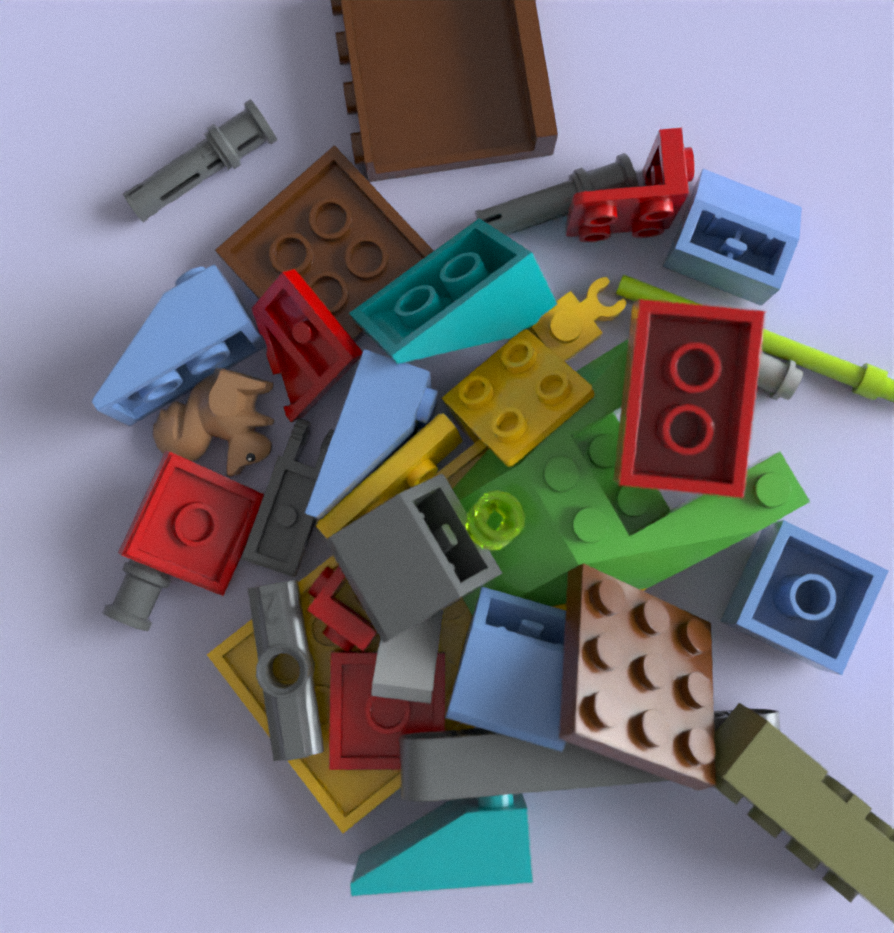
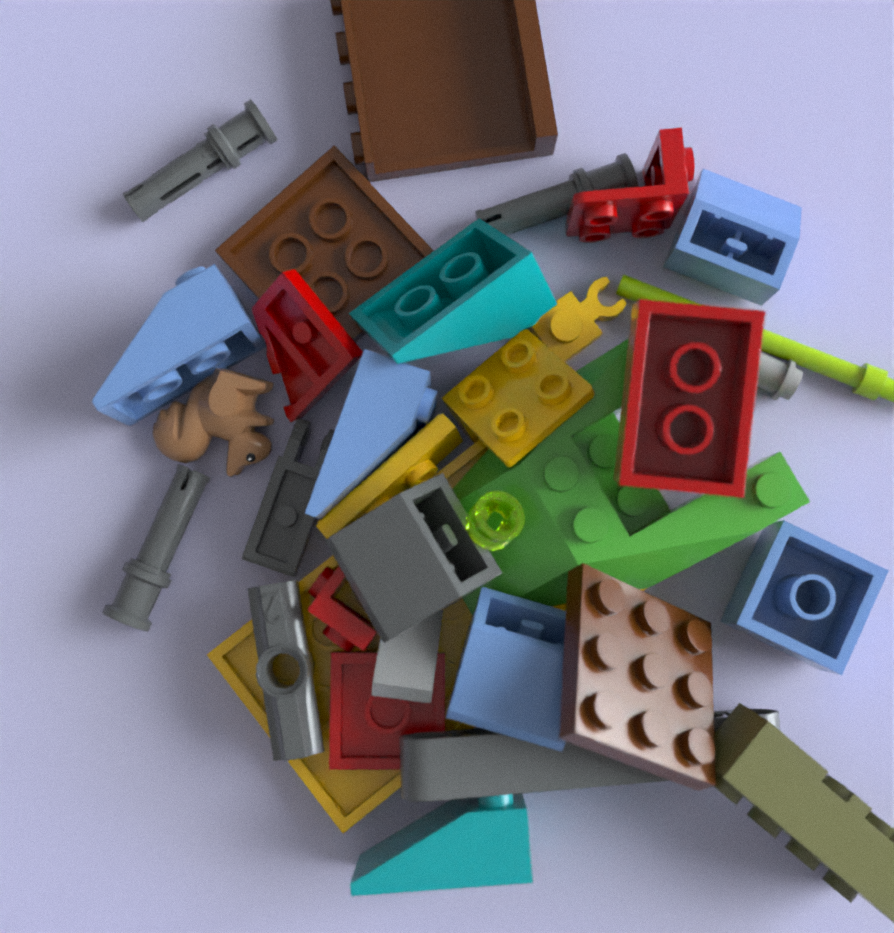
(192, 524): red tile -> none

